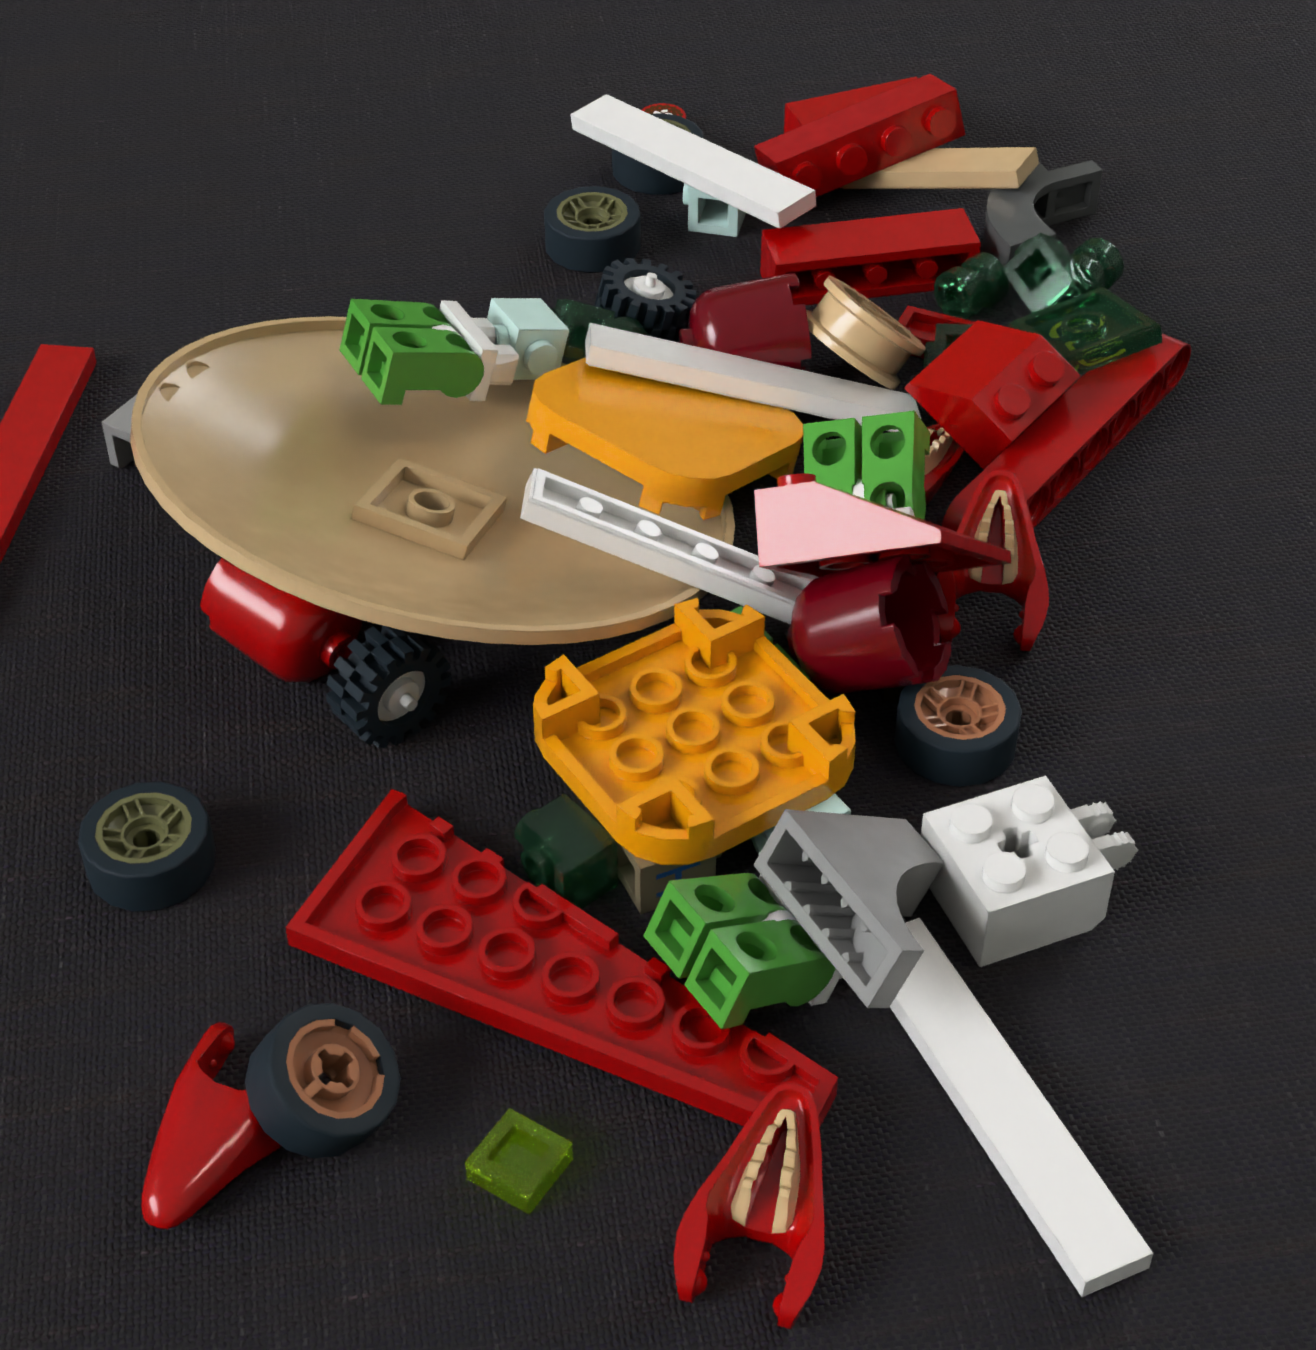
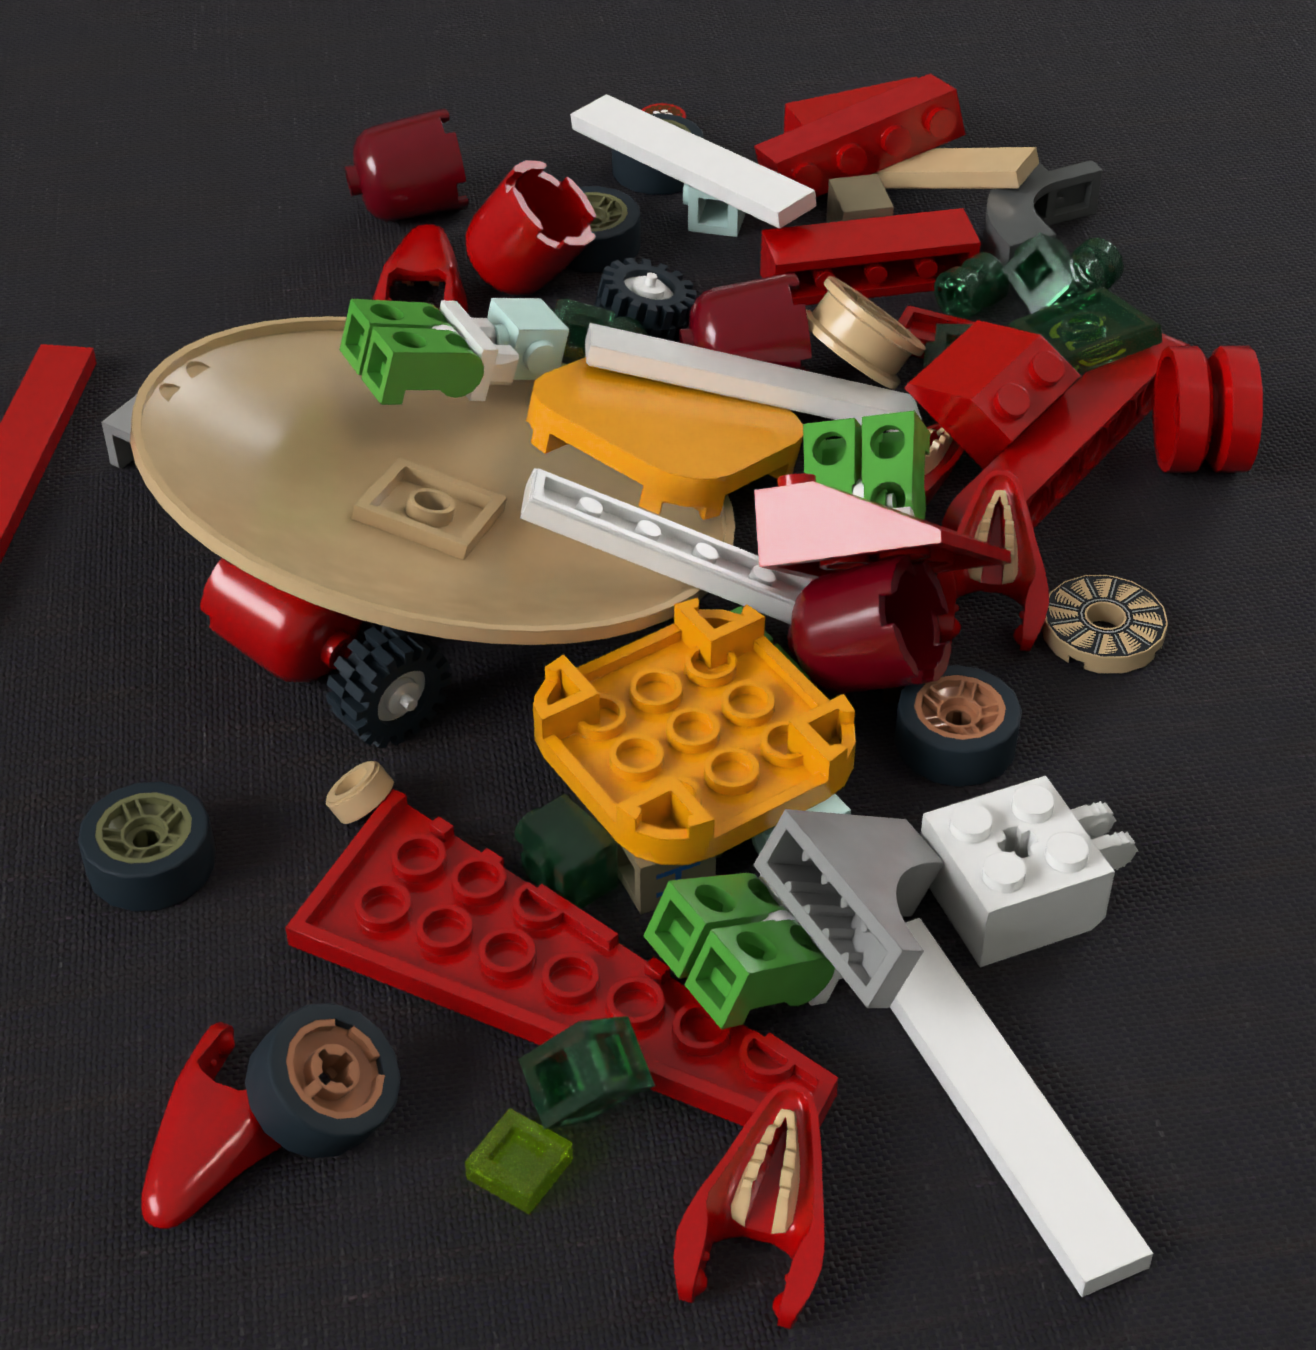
(359, 791): none -> tan tile
(408, 168): none -> dark red cylinder
(423, 256): none -> red animal
(529, 229): none -> red cylinder
(585, 1071): none -> clear green brick
(857, 198): none -> dark tan brick
(1092, 598): none -> tile
(1207, 409): none -> red wheel

